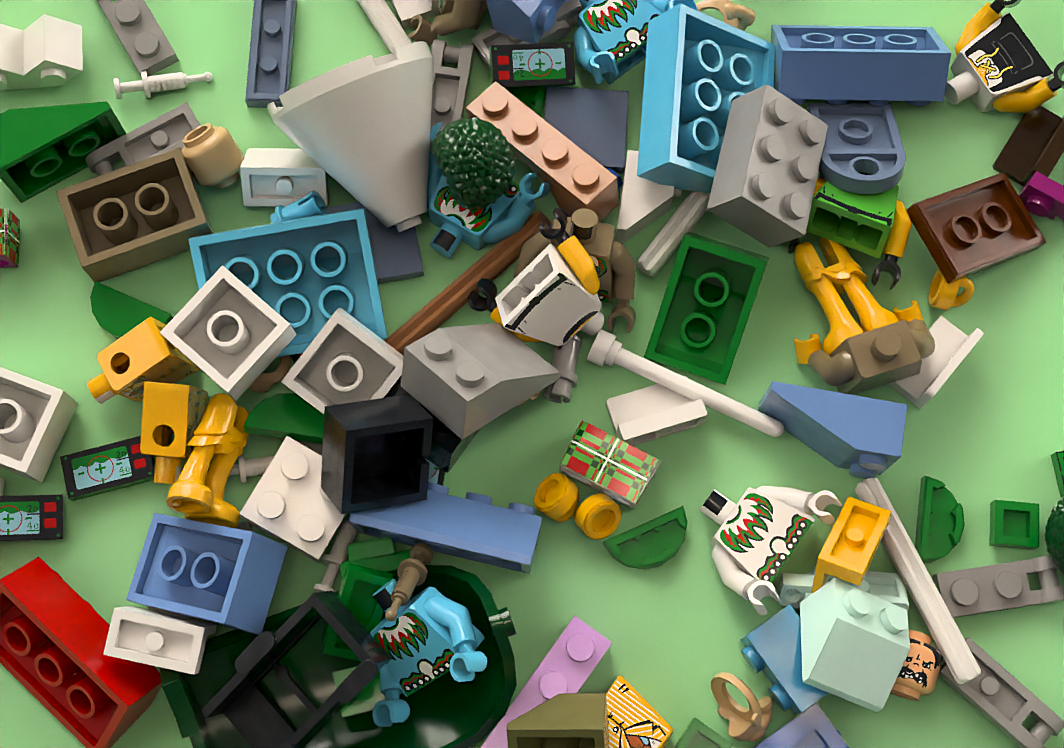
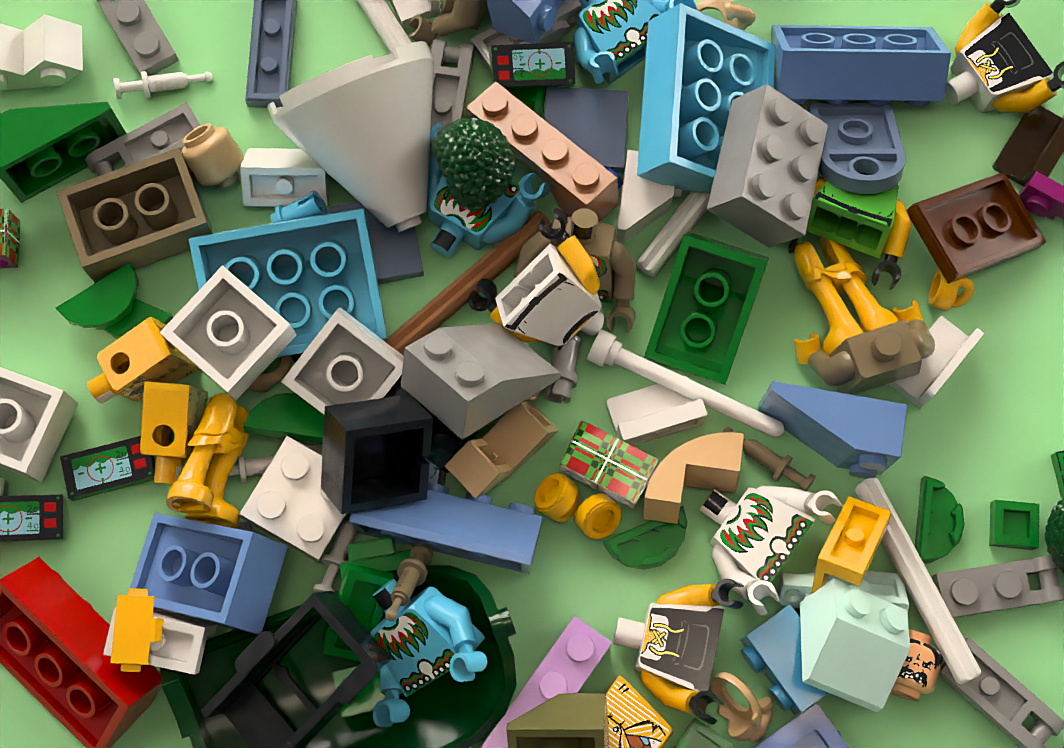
(103, 302): none -> green tile
(134, 630): none -> yellow piece
(503, 450): none -> tan brick
(680, 644): none -> torso
(702, 463): none -> tan brick
(775, 463): none -> dark tan piece

